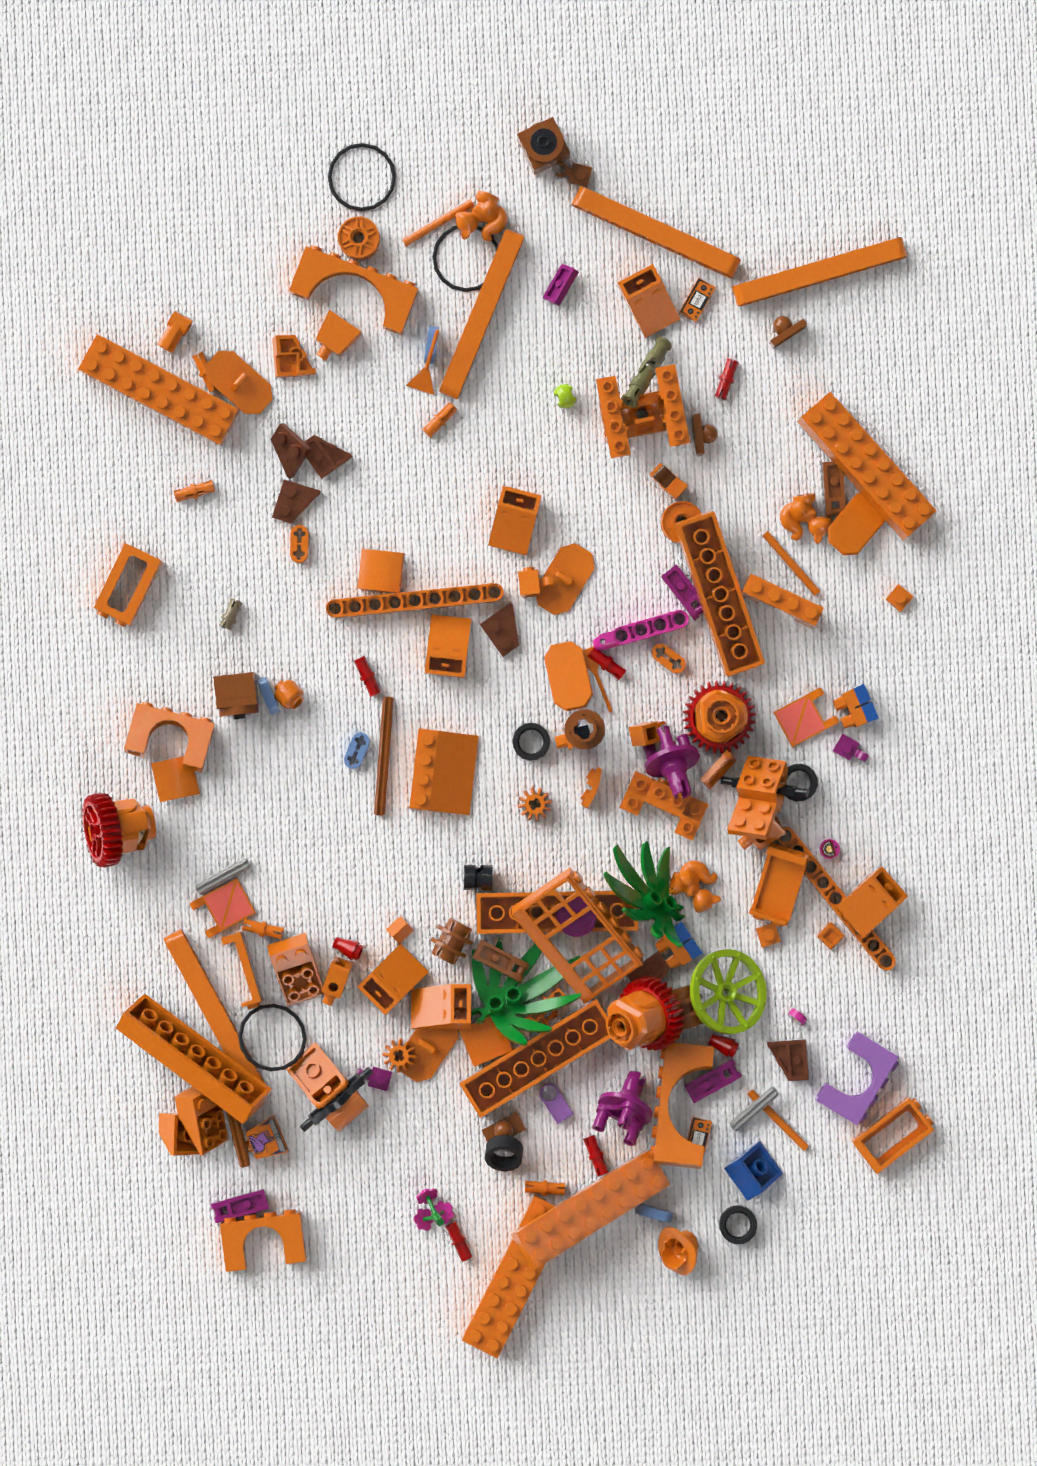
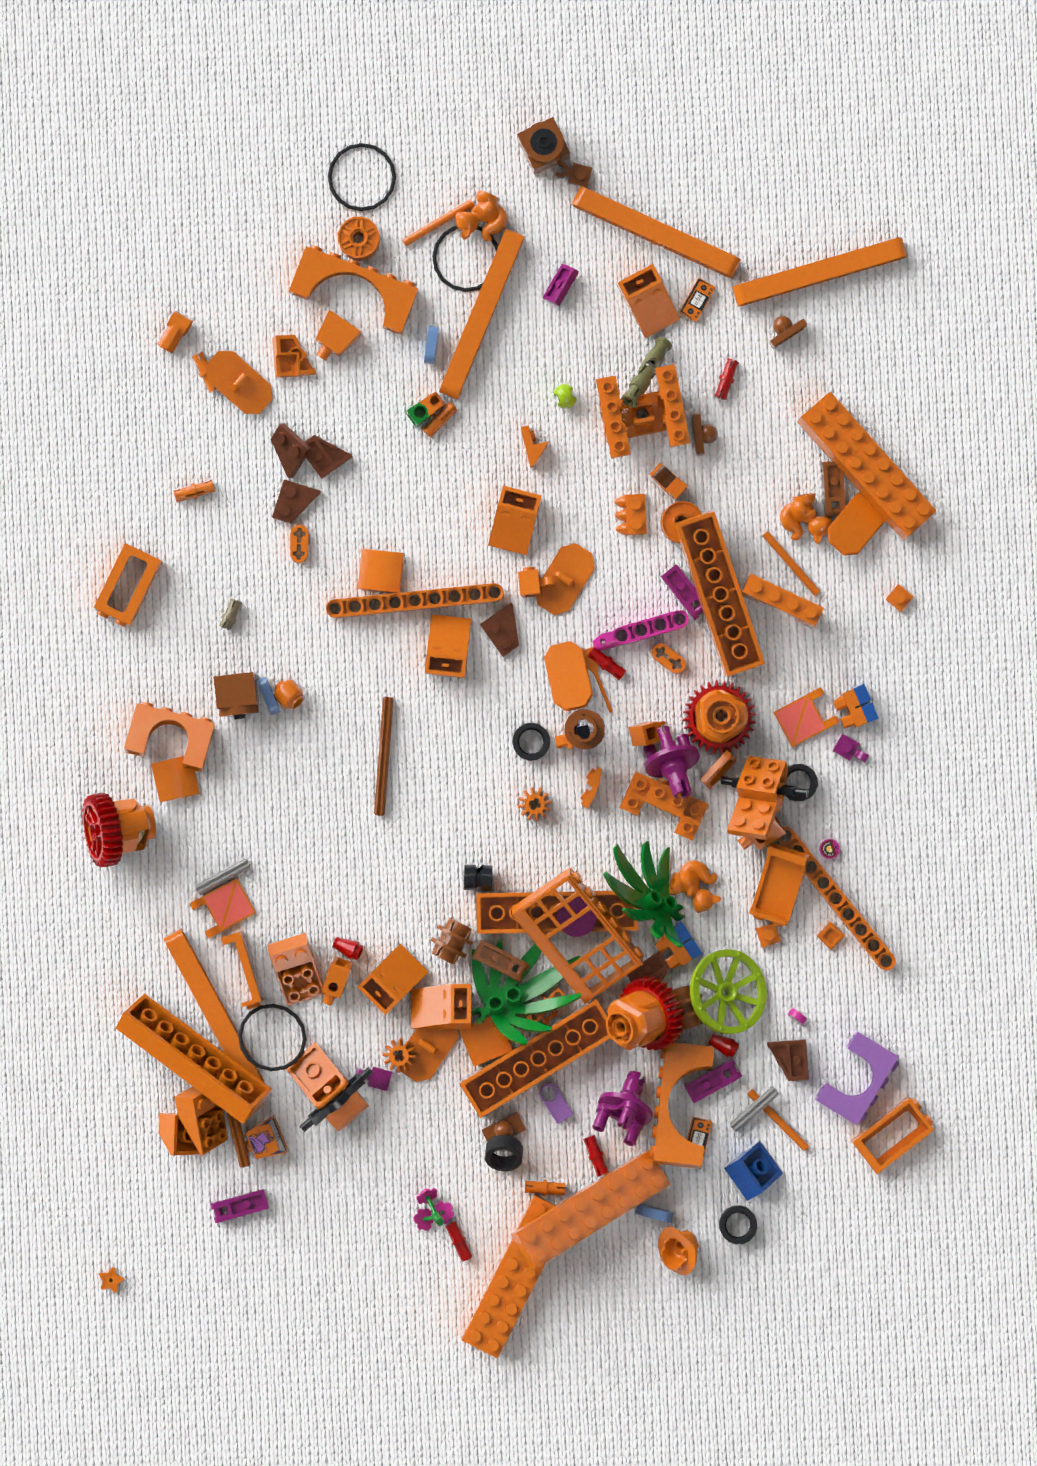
(112, 1285): none -> orange plate
(159, 390): orange brick -> none
(263, 929): orange pin -> none
(287, 1225): orange arch -> none
(361, 752): medium blue beam -> none
(367, 676): red pin -> none
(400, 929): orange slope -> none
(422, 380): orange piece -> none
(425, 409): none -> leg
(443, 771): orange slope -> none
(533, 451): none -> orange slope
(633, 514): none -> orange plate
(872, 901): orange slope -> none

